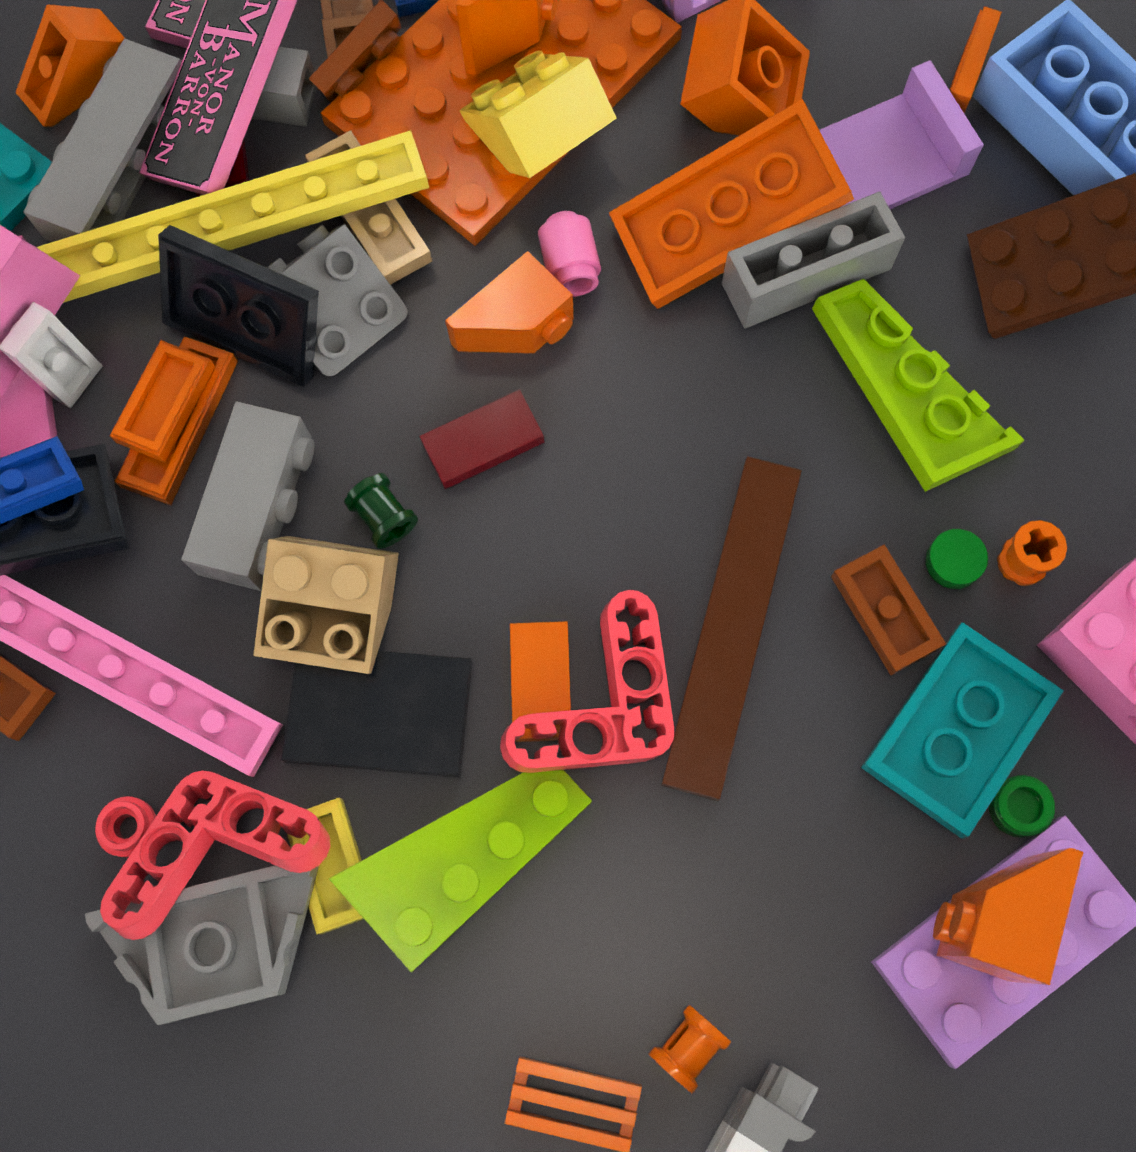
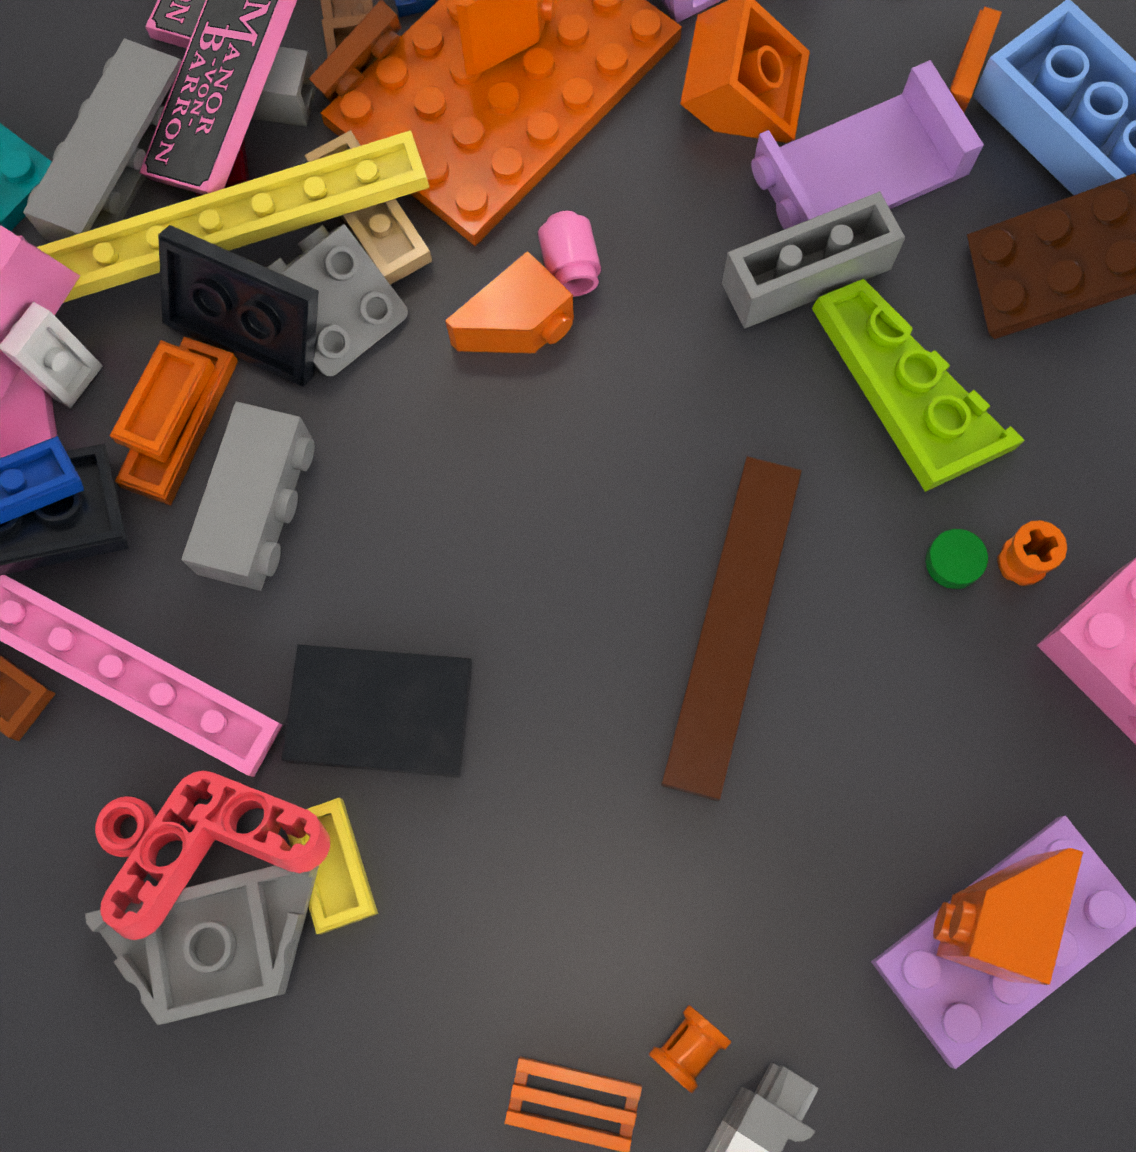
(66, 61): orange slope -> none
(324, 603): tan slope -> none
(380, 510): dark green bush -> none
(450, 868): lime wing -> none
(482, 439): dark red tile -> none
(539, 111): light yellow slope -> none
(539, 671): orange tile -> none
(614, 721): coral beam -> none
(727, 200): orange plate -> none
(888, 610): dark orange plate -> none
(962, 730): teal plate -> none
(1022, 806): green tile -> none

